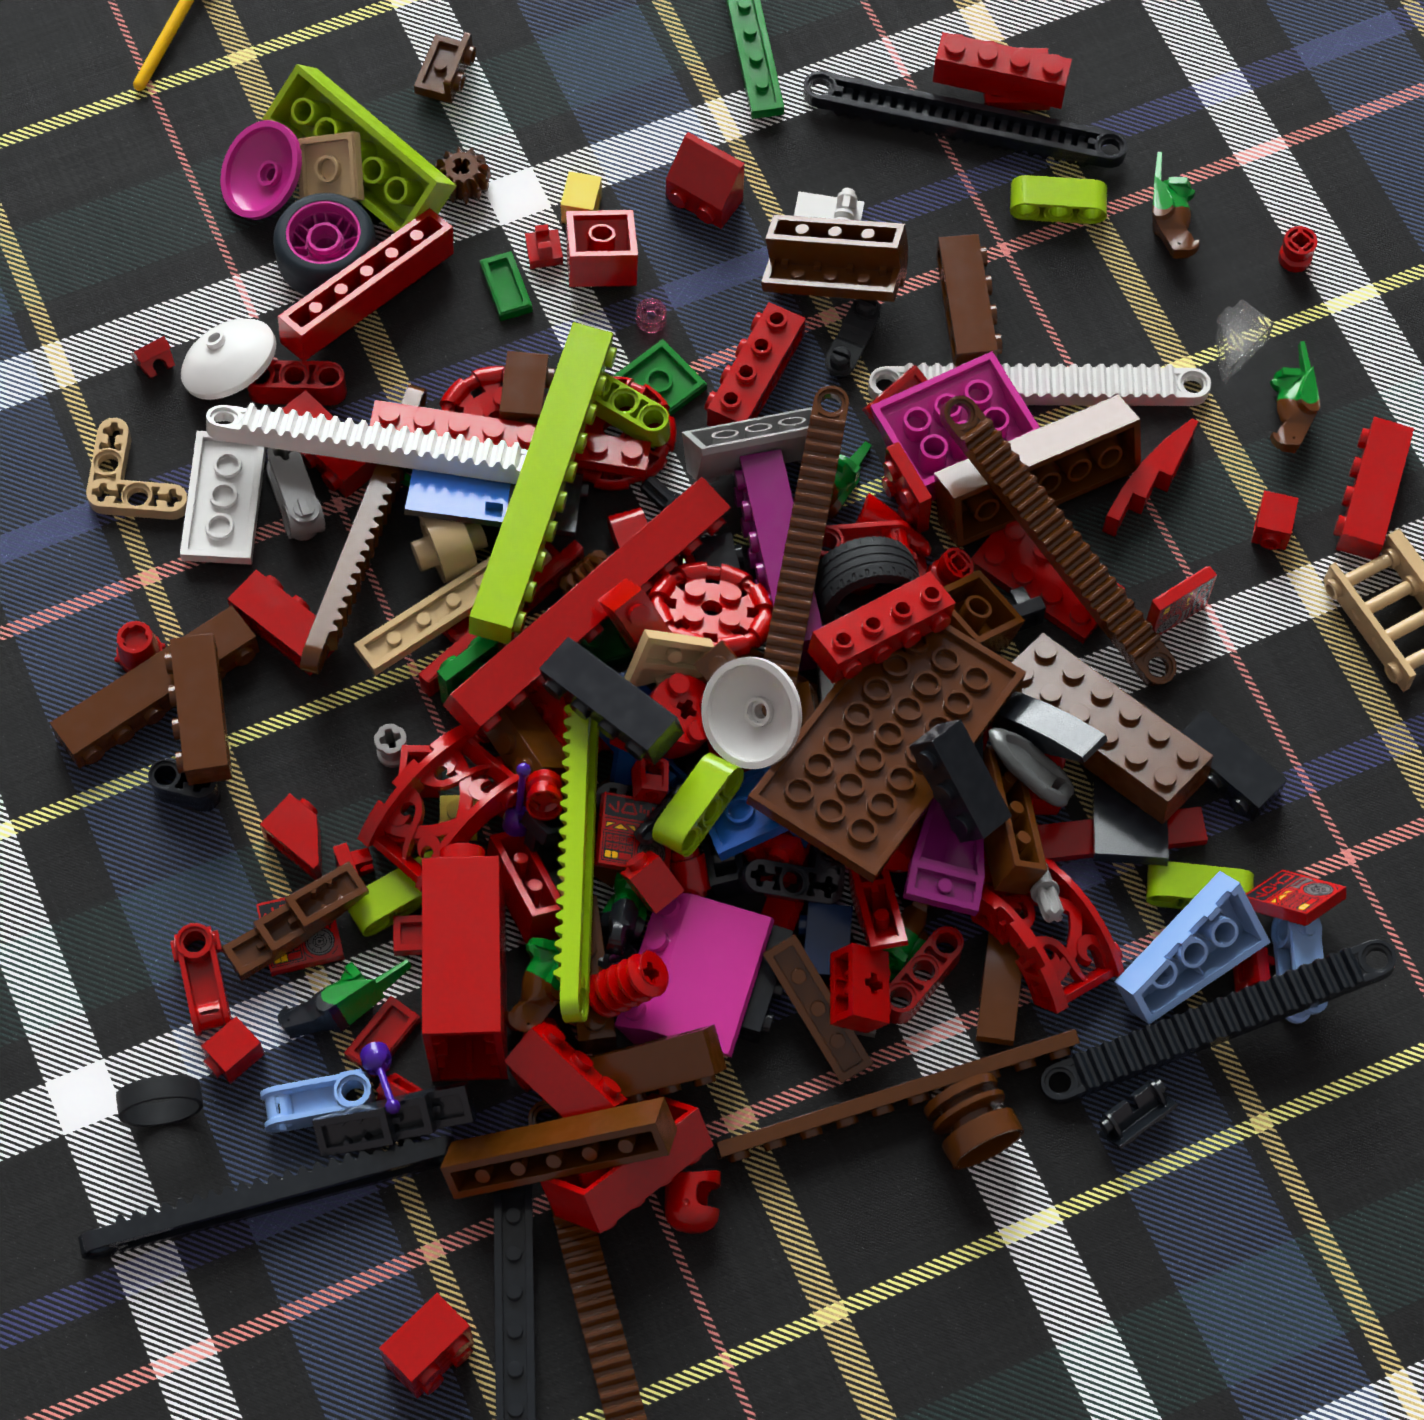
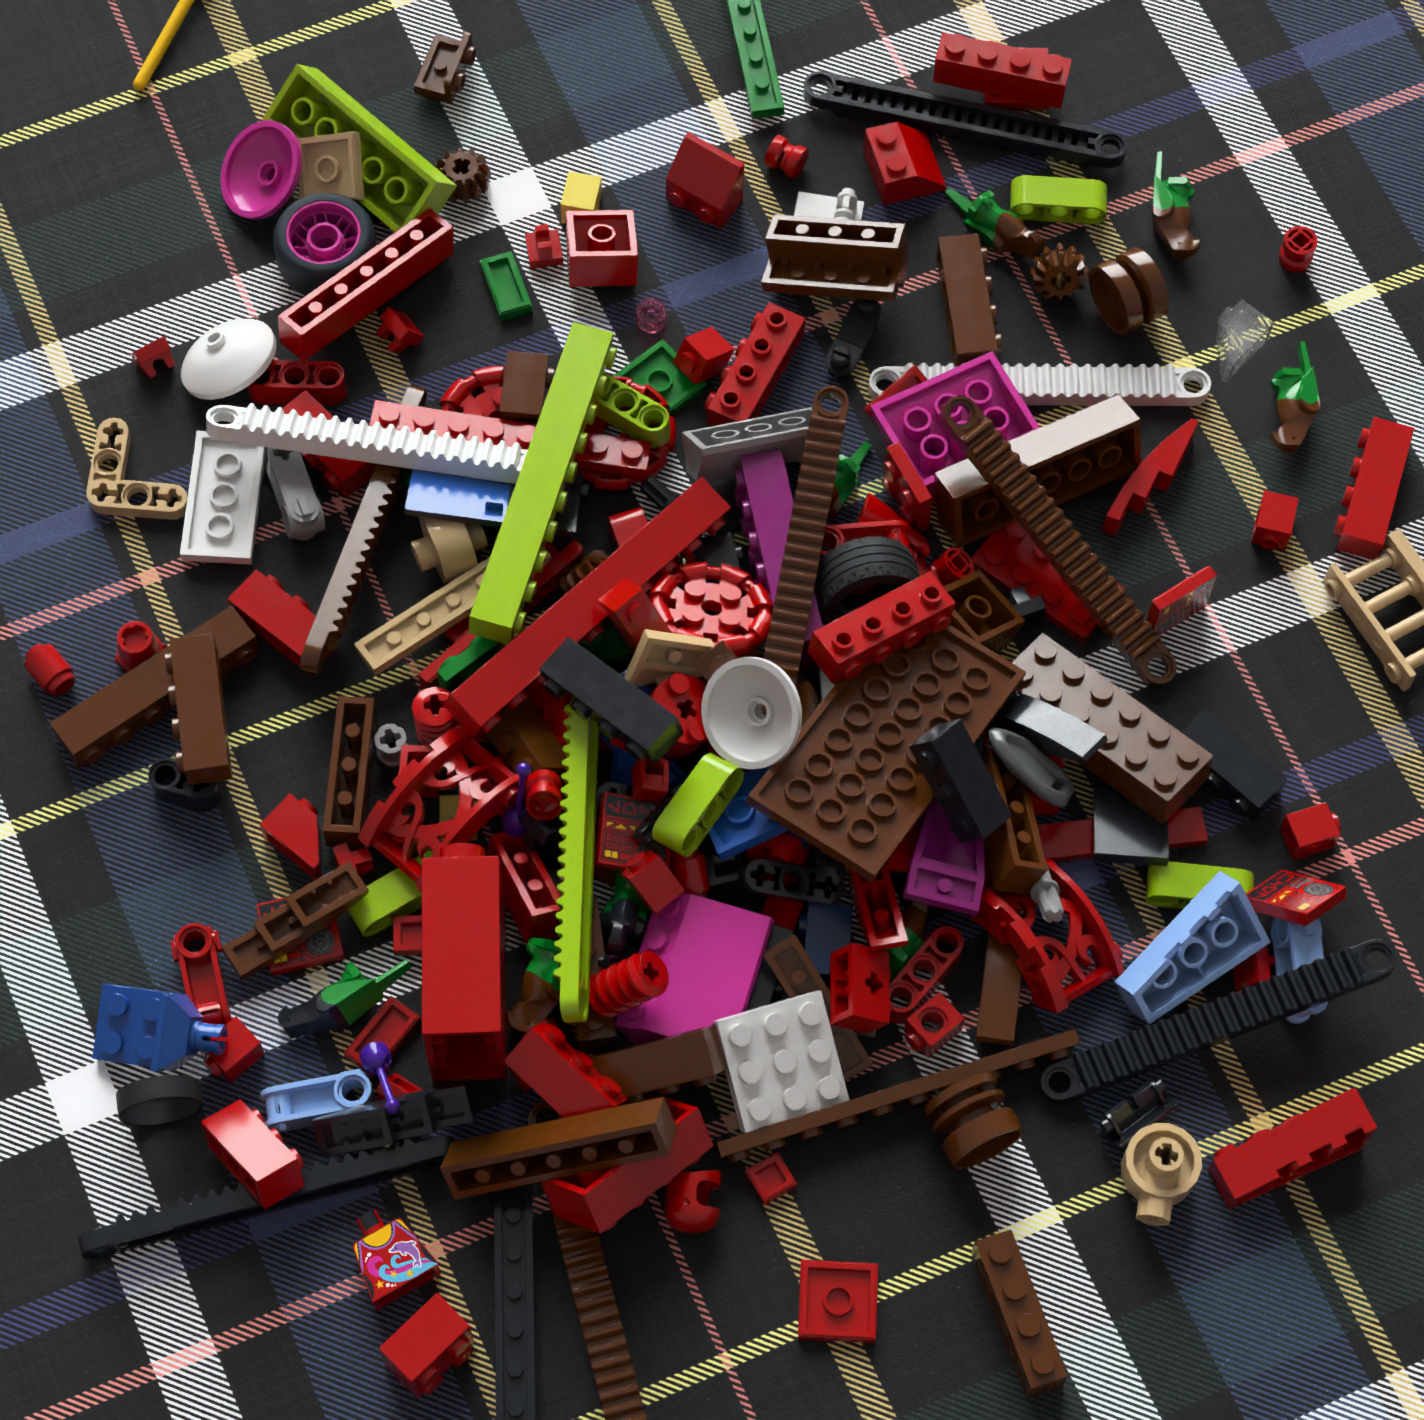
(49, 669): none -> red brick
(152, 1028): none -> blue plate
(254, 1153): none -> brick
(350, 771): none -> reddish brown brick
(391, 1259): none -> torso
(401, 327): none -> red tile
(431, 716): none -> red piece
(703, 355): none -> red brick
(770, 1178): none -> red tile
(781, 1061): none -> white plate
(786, 156): none -> red wheel
(838, 1301): none -> red tile
(901, 163): none -> red slope
(937, 1010): none -> red brick
(997, 226): none -> animal
(1019, 1314): none -> reddish brown brick
(1068, 263): none -> reddish brown gear
(1129, 291): none -> reddish brown wheel
(1160, 1170): none -> tan piece
(1292, 1148): none -> red wedge
(1310, 831): none -> red brick

